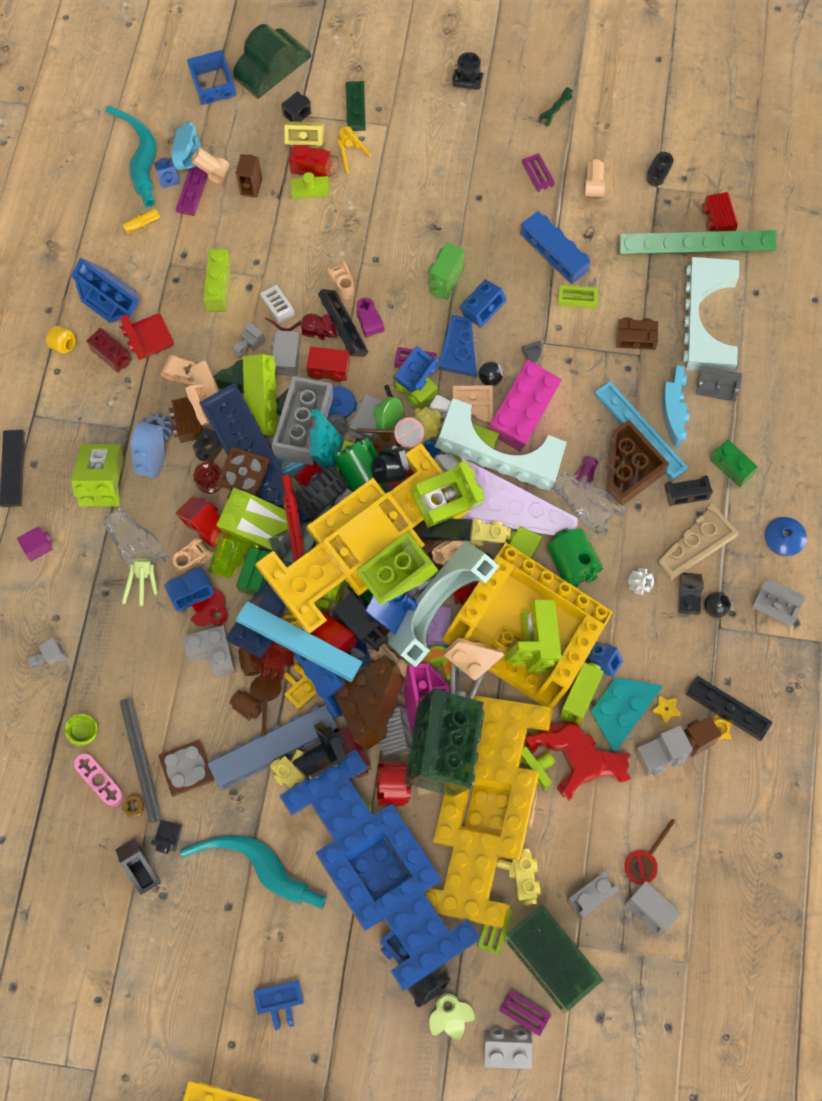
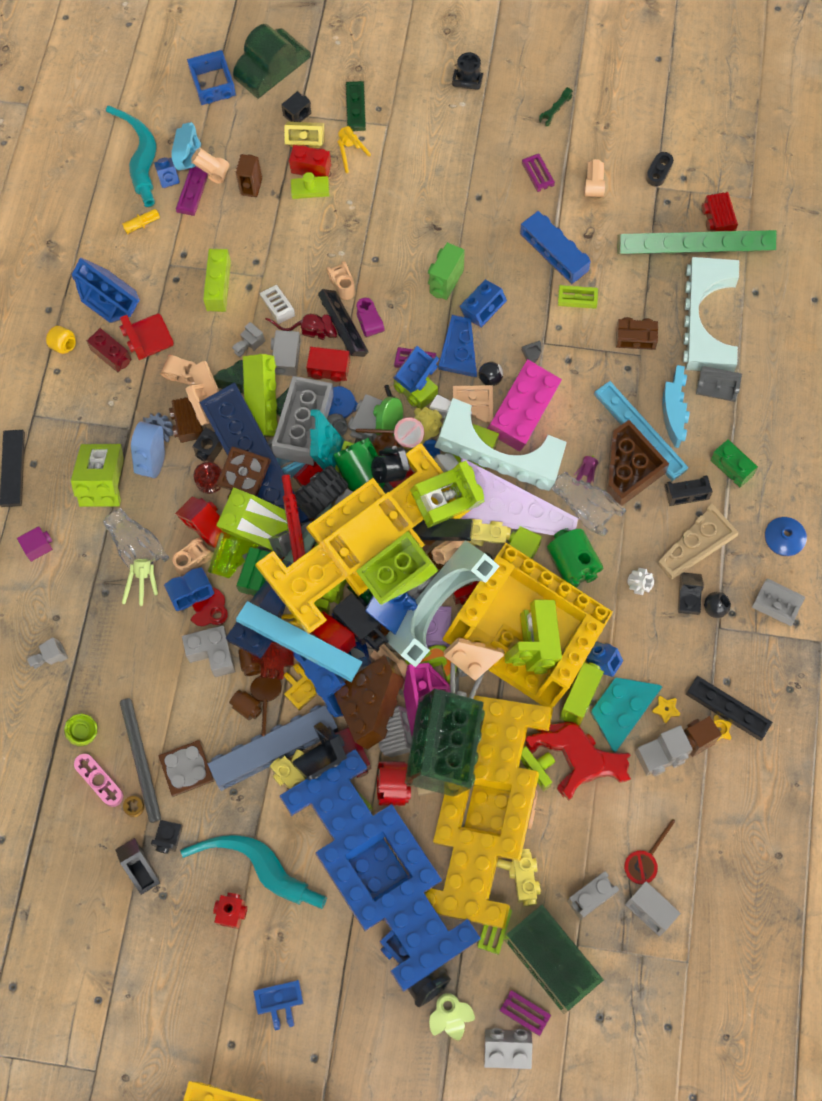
(233, 918): none -> red brick

